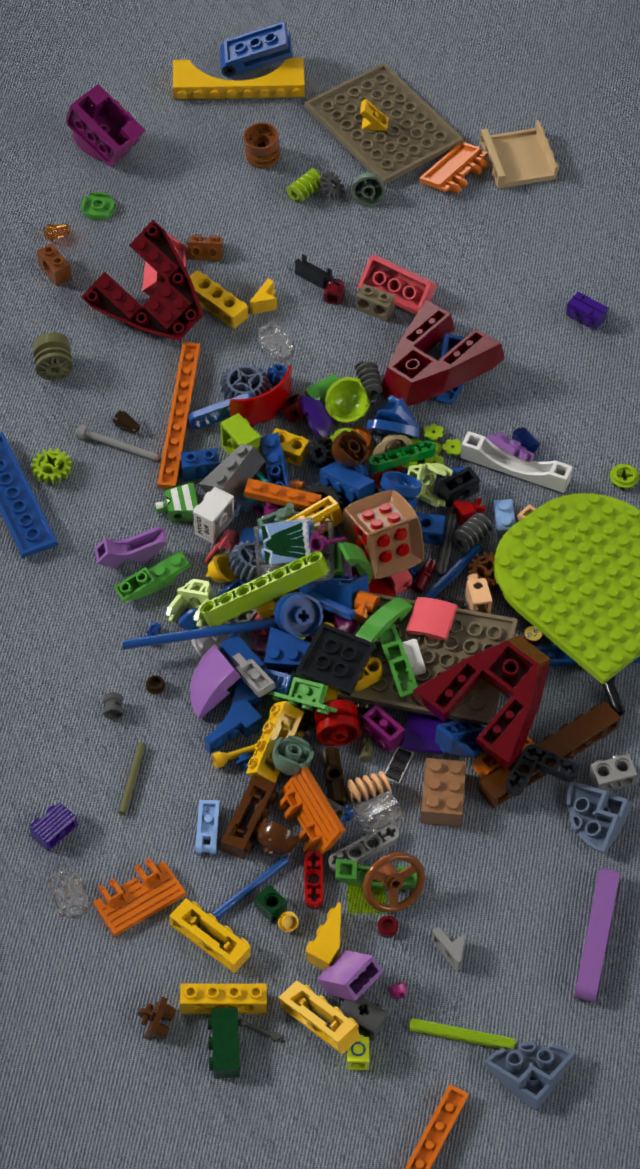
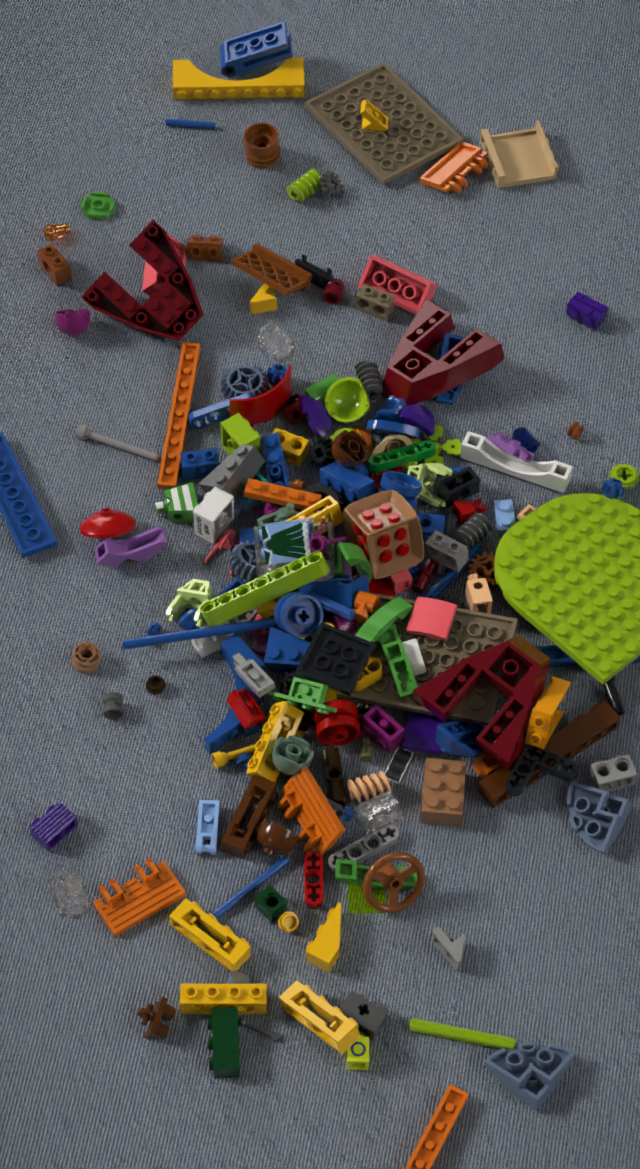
(51, 466): lime gear -> none
(52, 356): olive wheel -> none
(72, 322): none -> magenta cylinder
(82, 650): none -> medium nougat wheel
(102, 126): magenta brick -> none
(107, 524): none -> red dish
(125, 422): dark brown cone -> none
(132, 778): olive bar -> none
(149, 581): bright green slope -> none
(187, 123): none -> blue bar
(211, 680): medium lavender brick -> none
(219, 301): yellow brick -> none
(220, 570): yellow piece -> none
(238, 977): none -> sand blue tile
(245, 708): none -> red slope
(278, 677): blue slope -> none
(279, 269): none -> dark orange fence
(350, 975): medium lavender brick -> none
(368, 189): sand green cylinder -> none
(387, 926): dark red tile -> none
(398, 990): dark pink hinge -> none
(419, 416): none -> dark purple brick
(447, 551): none -> light grey brick
(532, 635): tile -> none
(545, 713): none -> light orange door
(575, 430): none -> dark orange bush
(597, 935): medium lavender beam -> none
(613, 488): none -> blue gear

